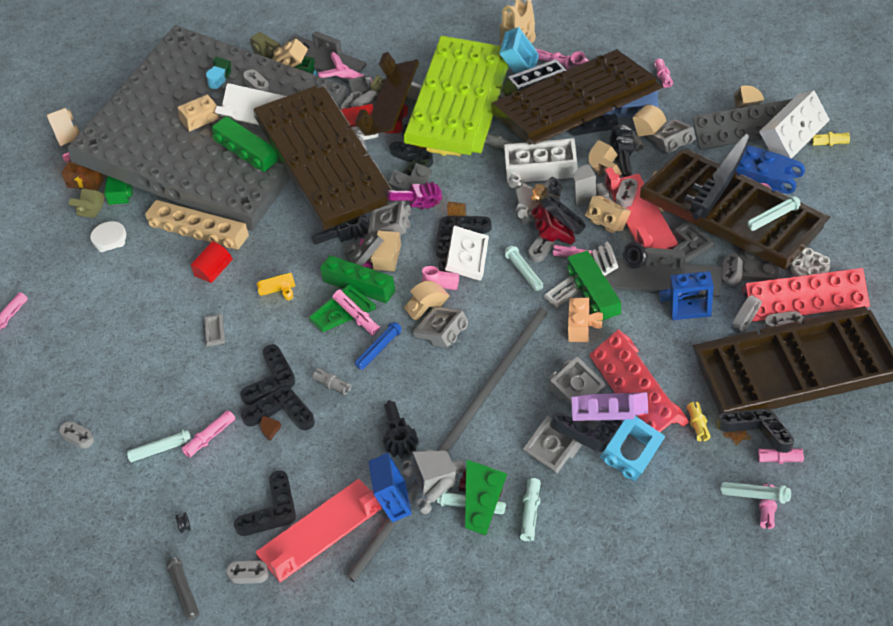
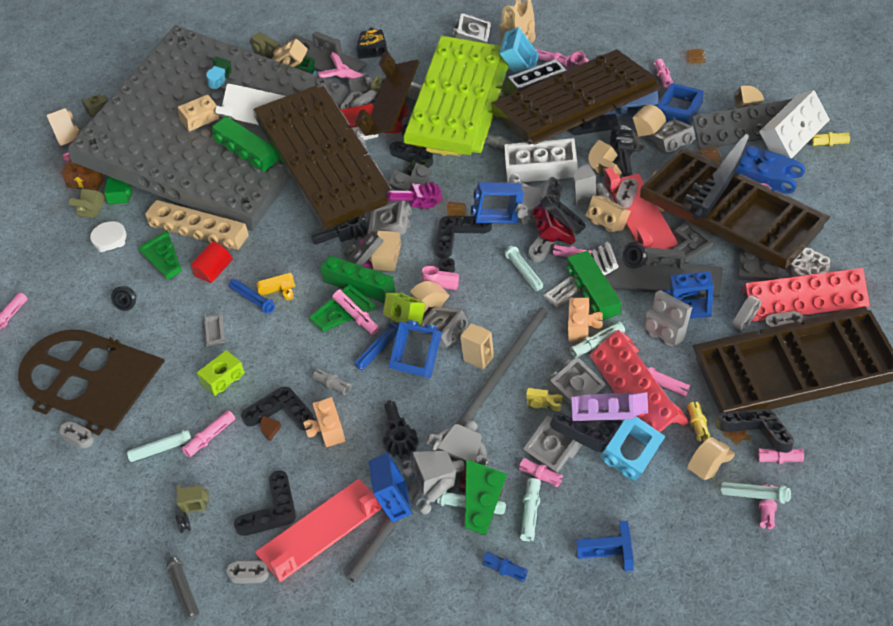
(94, 104): none -> olive brick
(109, 389): none -> dark brown door
(123, 298): none -> black brick
(161, 255): none -> green wing
(192, 498): none -> olive brick
(220, 373): none -> lime brick
(258, 80): light grey beam -> none
(266, 305): none -> blue axle
(278, 375): black beam -> none
(326, 422): none -> light nougat brick
(371, 44): none -> black torso
(400, 343): none -> blue window
(403, 308): none -> lime brick
(461, 443): none -> light grey torso
(467, 253): white plate -> none
(471, 29): none -> light grey plate
(477, 346): none -> tan brick
(497, 215): none -> blue window
(505, 566): none -> blue pin
(537, 191): clear orange tile -> none
(540, 472): none -> bright pink pin
(541, 399): none -> light yellow plate
(591, 343): none -> light aqua pin
(609, 546): none -> blue bracket
(668, 319): none -> light grey plate
(669, 383): none -> bright pink pin
(685, 93): none -> blue window
(696, 56): none -> clear orange tile
(709, 458): none -> tan brick
(711, 153): none -> clear orange tile
(732, 269): light grey beam -> none
(791, 203): light aqua axle -> none

